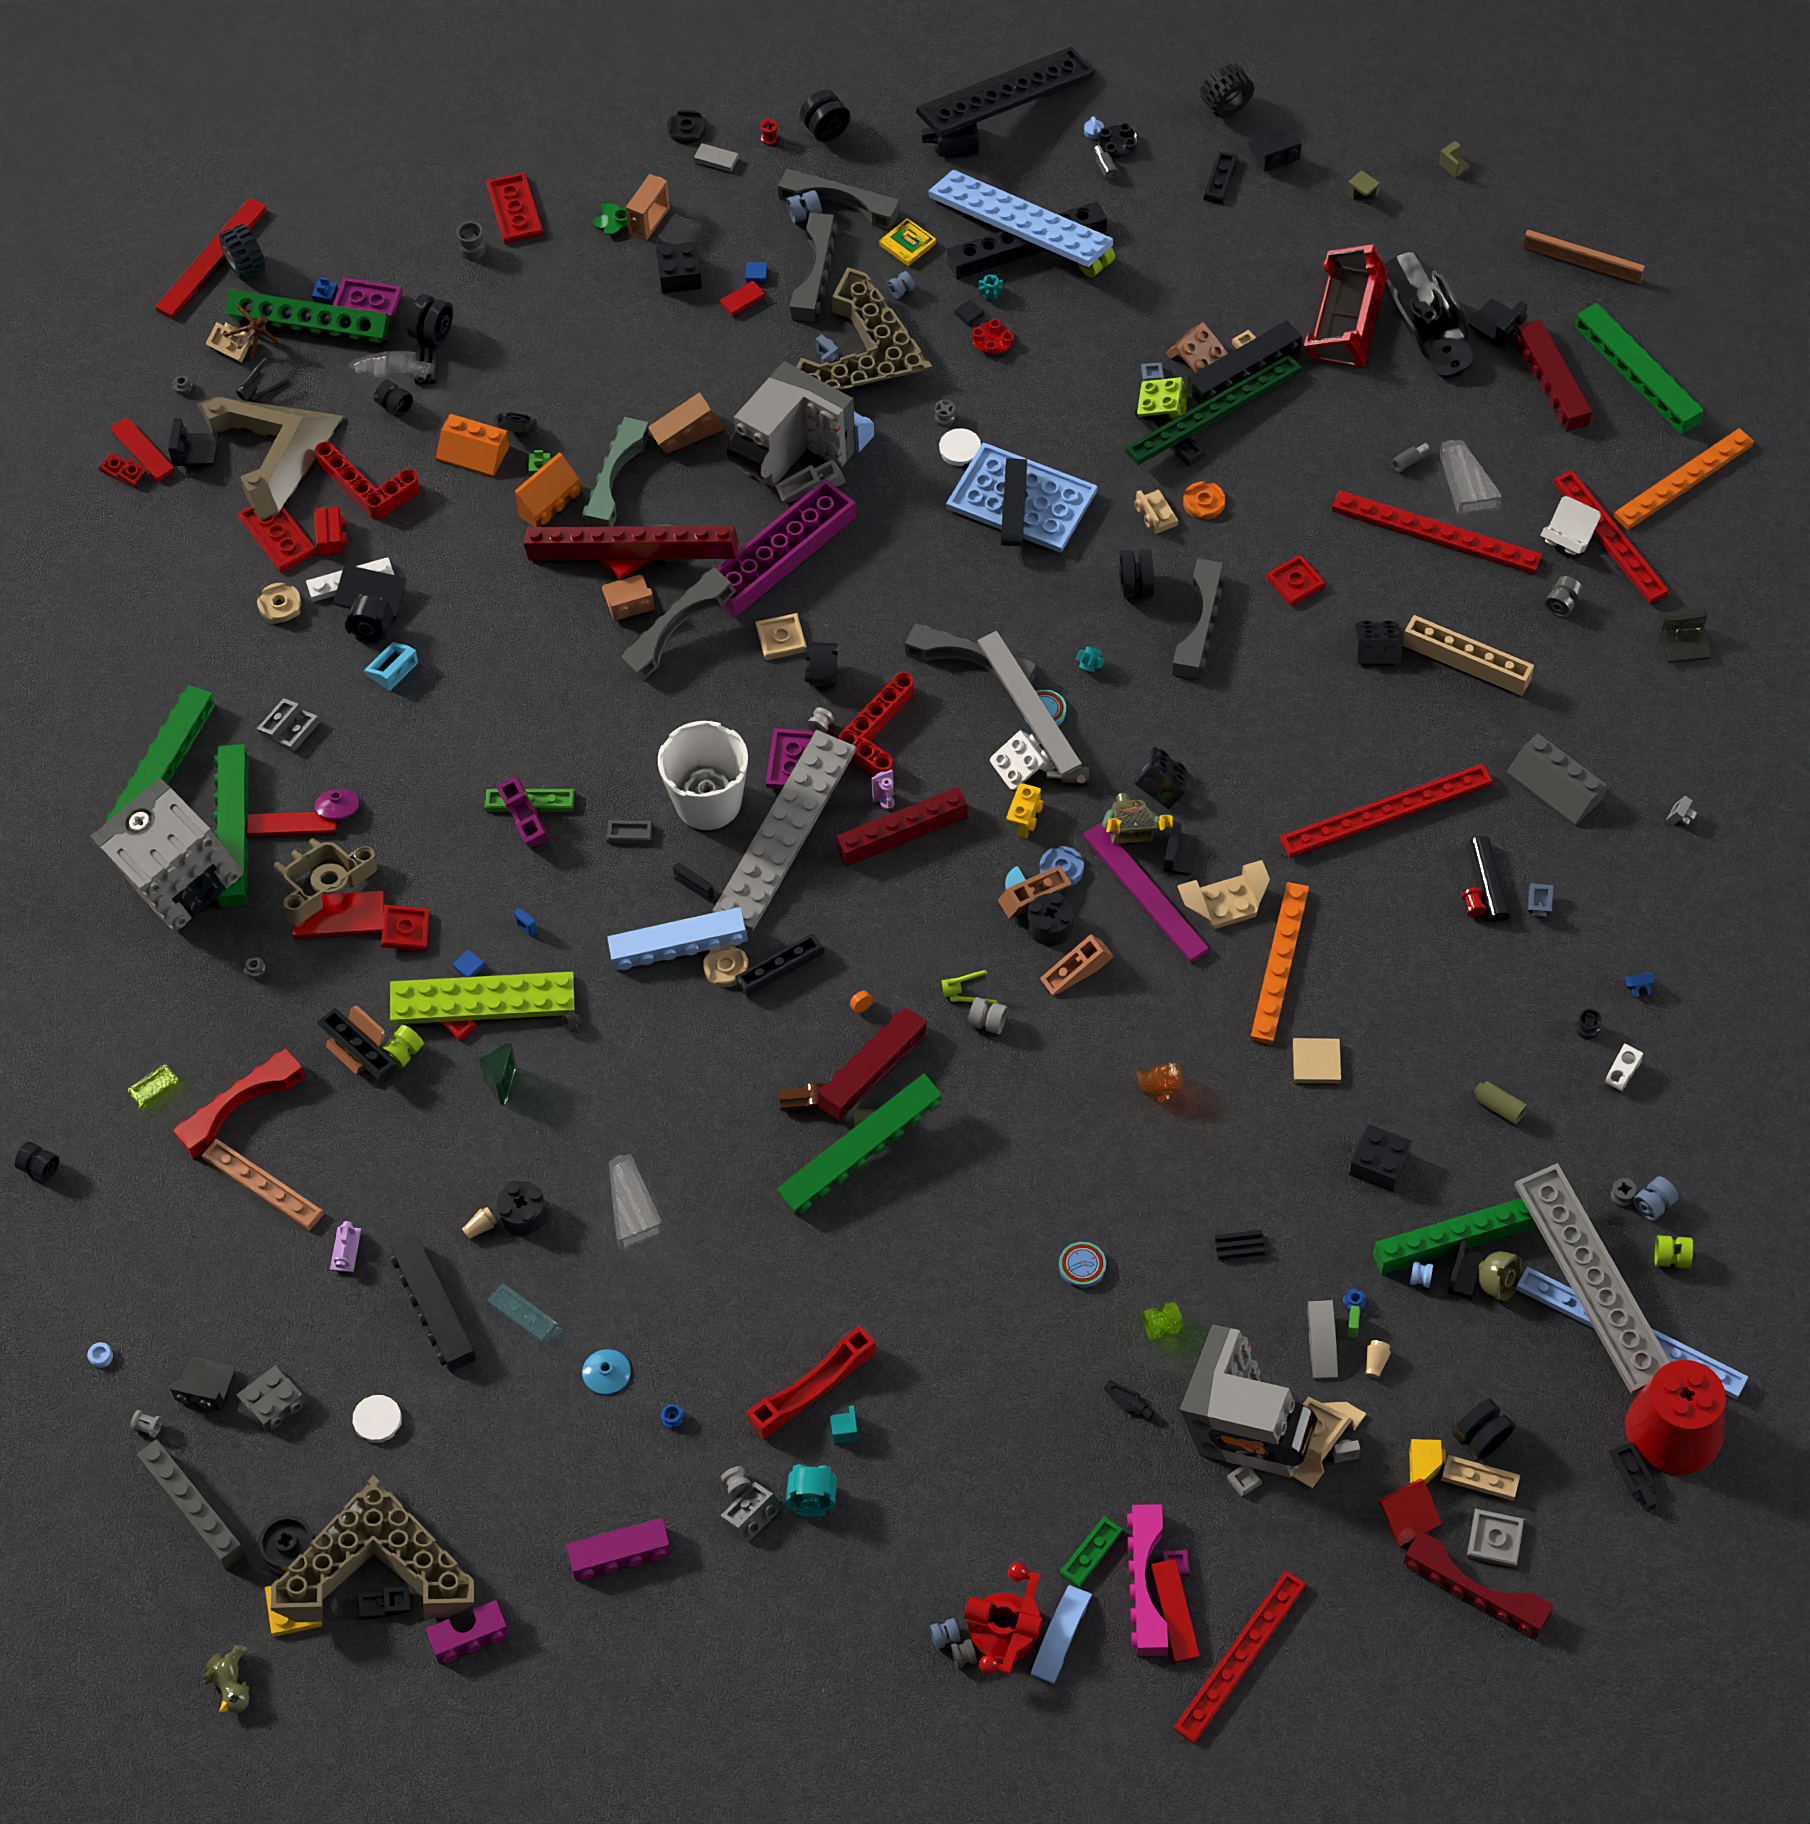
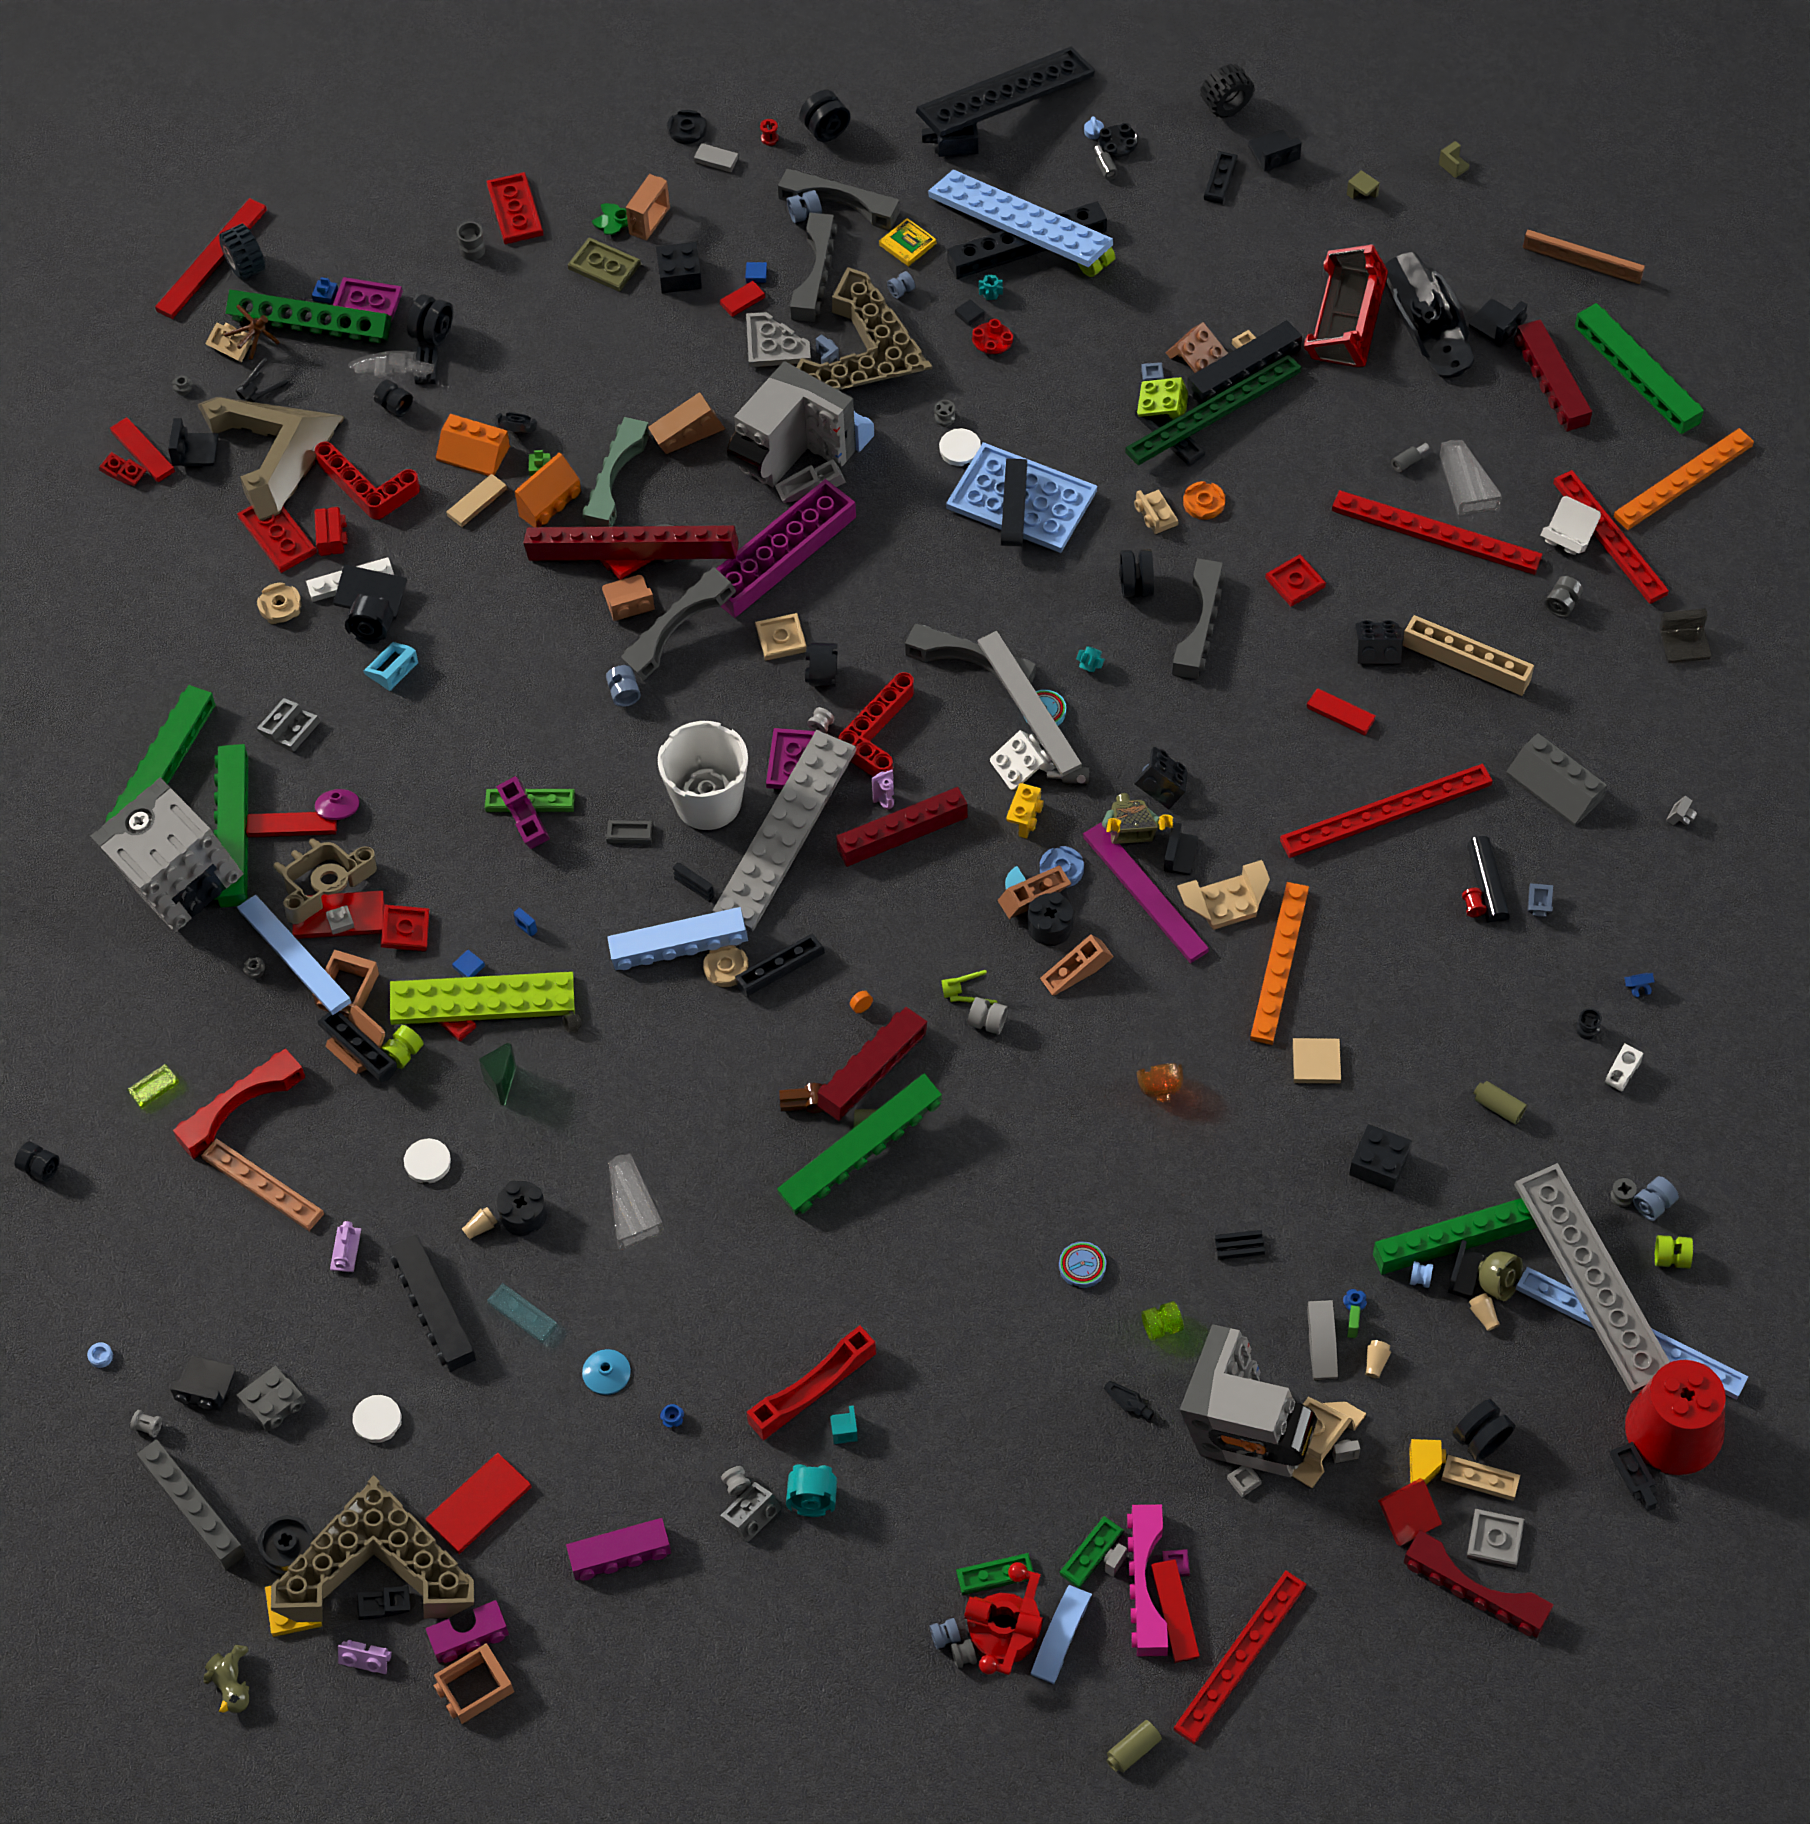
(294, 955): none -> light blue tile
(340, 919): none -> light grey tile
(353, 965): none -> nougat window
(354, 1655): none -> lavender hinge
(427, 1161): none -> white tile
(460, 1667): none -> nougat window
(476, 500): none -> tan tile
(478, 1503): none -> red tile
(604, 264): none -> olive tile
(623, 685): none -> sand blue wheel
(773, 342): none -> light grey plate
(989, 1574): none -> green tile
(1114, 1559): none -> light grey plate
(1133, 1746): none -> olive brick
(1341, 711): none -> red tile
(1484, 1310): none -> tan cone

